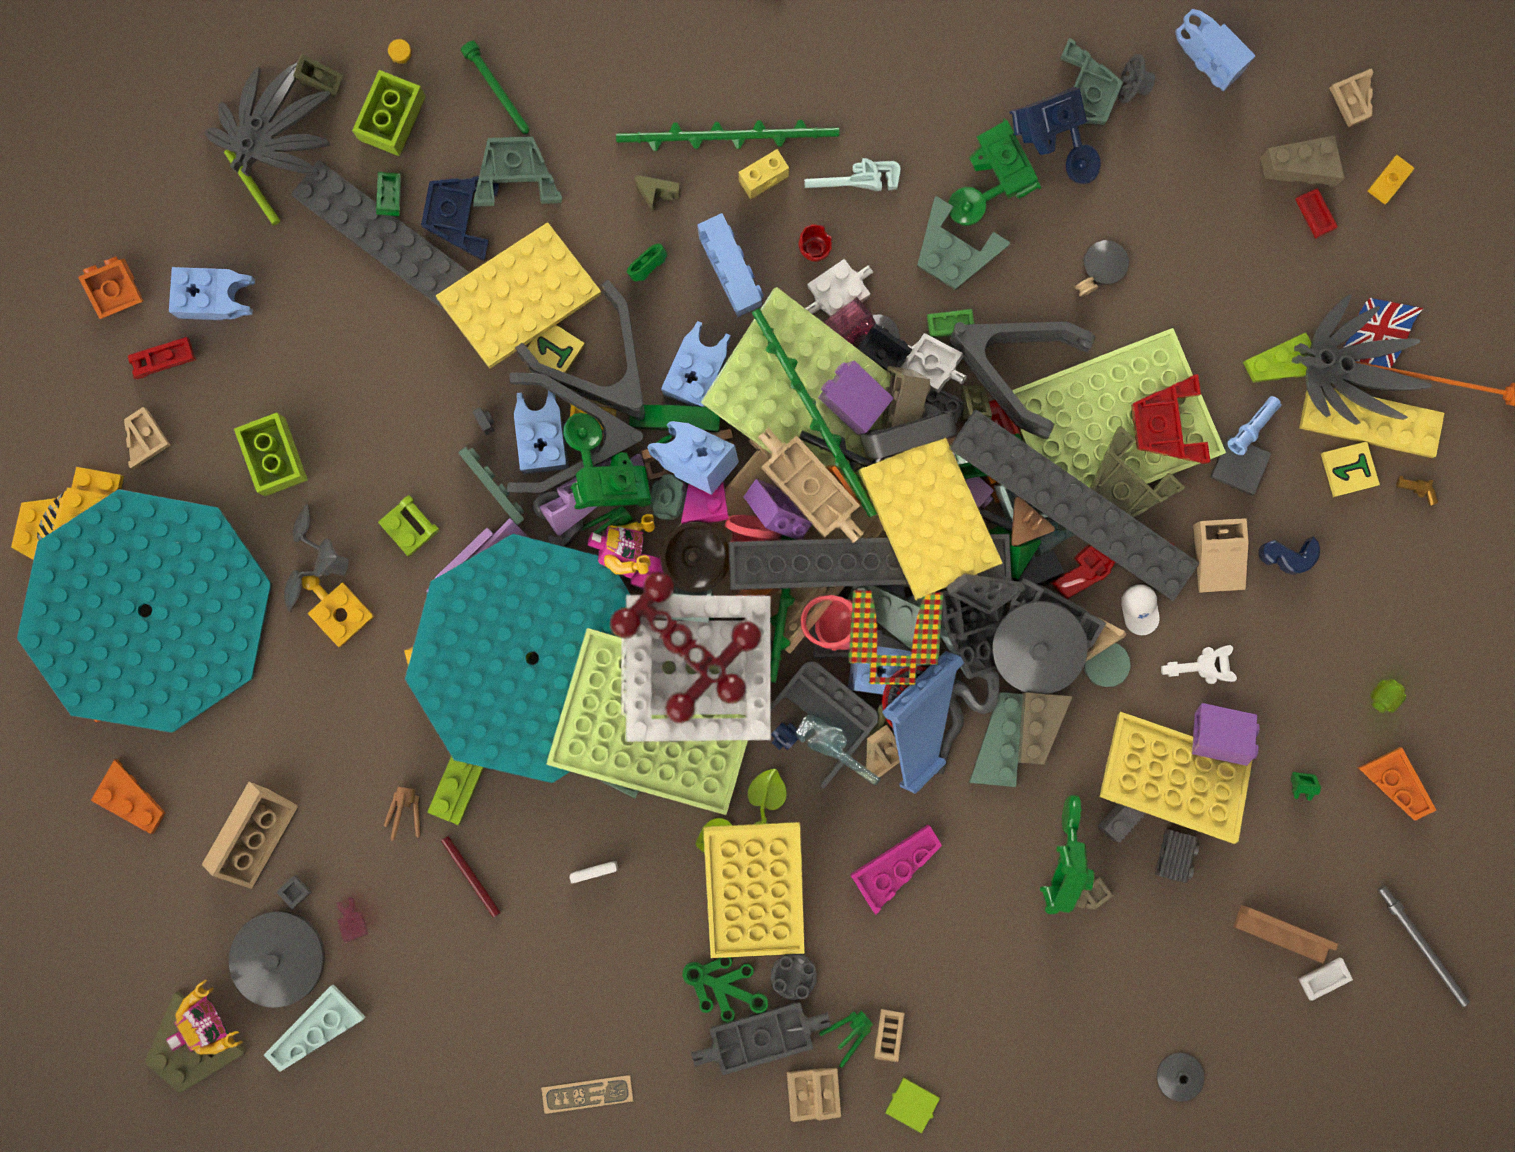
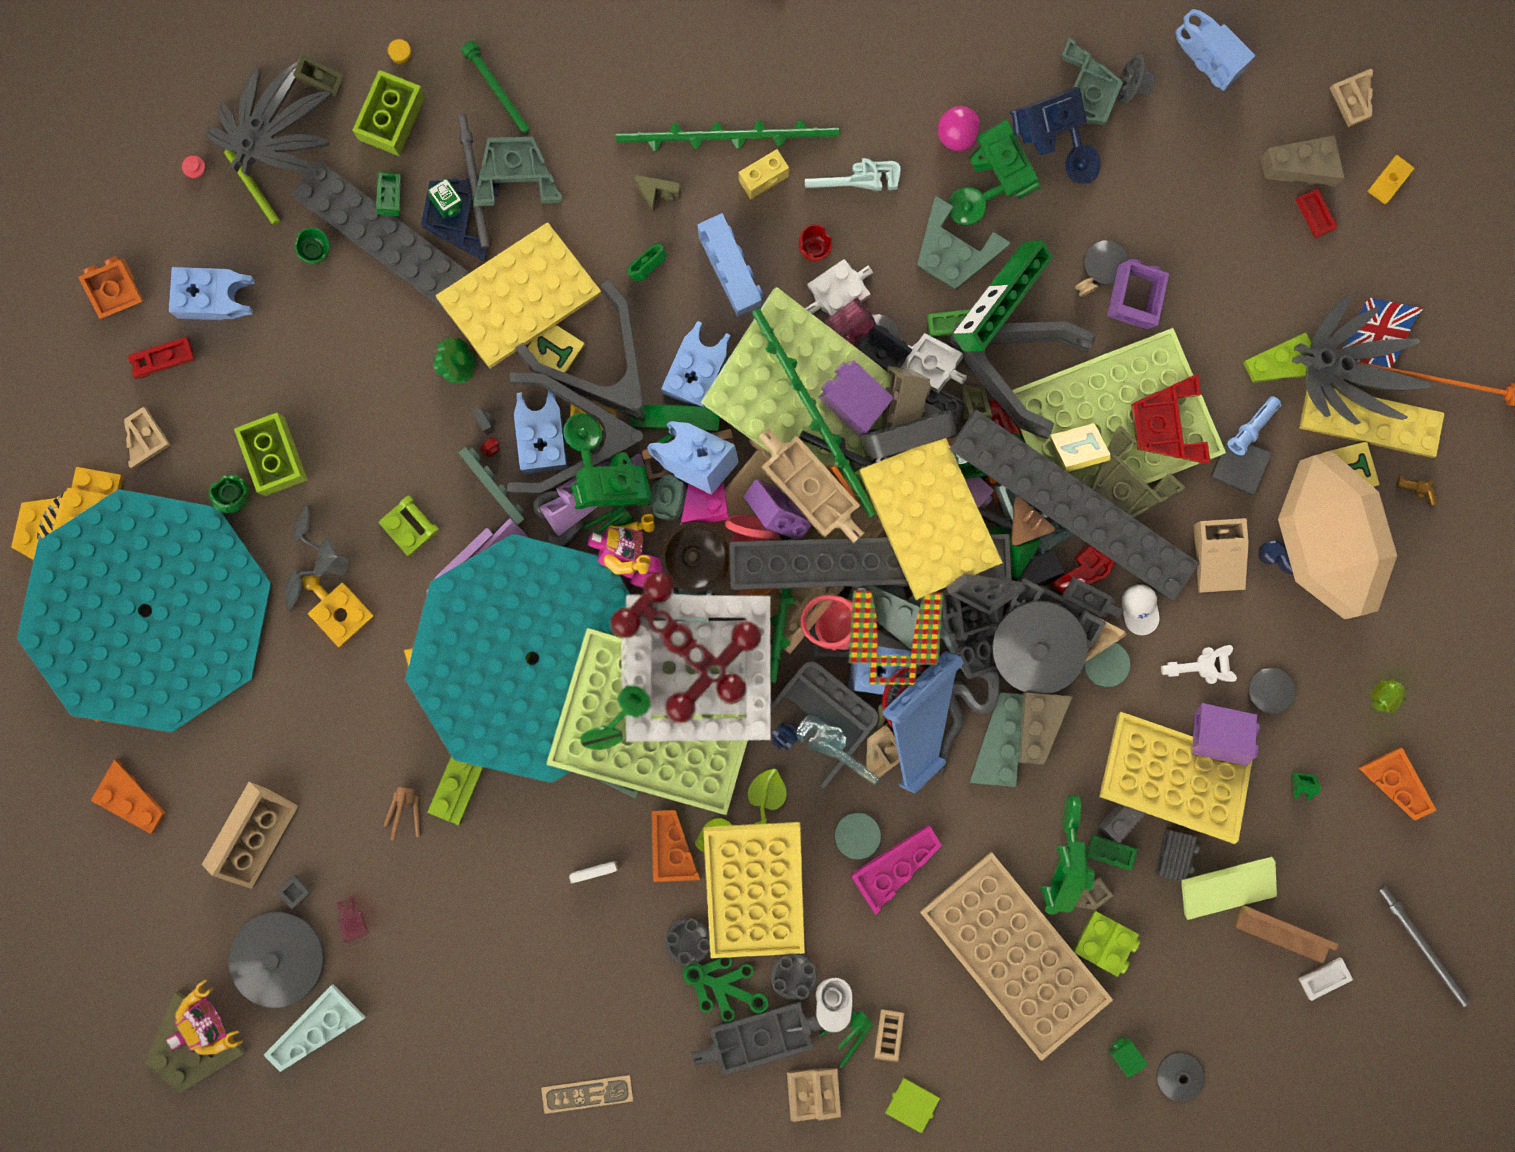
(193, 167): none -> coral plate
(229, 494): none -> green hair
(312, 245): none -> green hair
(445, 198): none -> green brick
(454, 361): none -> green plant
(466, 140): none -> flat silver bar
(470, 876): dark red bar -> none
(490, 447): none -> red plate
(634, 703): none -> green piece
(669, 849): none -> orange wing
(687, 941): none -> dark grey dish
(833, 1004): none -> white cap
(857, 835): none -> sand green tile
(958, 128): none -> dark pink helmet
(1002, 296): none -> green brick
(1016, 956): none -> tan plate
(1080, 447): none -> light yellow tile
(1091, 599): none -> dark grey hinge
(1106, 944): none -> lime plate
(1111, 852): none -> green plate
(1127, 1056): none -> green brick
(1156, 296): none -> medium lavender window
(1229, 888): none -> yellowish green tile
(1271, 690): none -> dark grey dish
(1337, 536): none -> tan panel

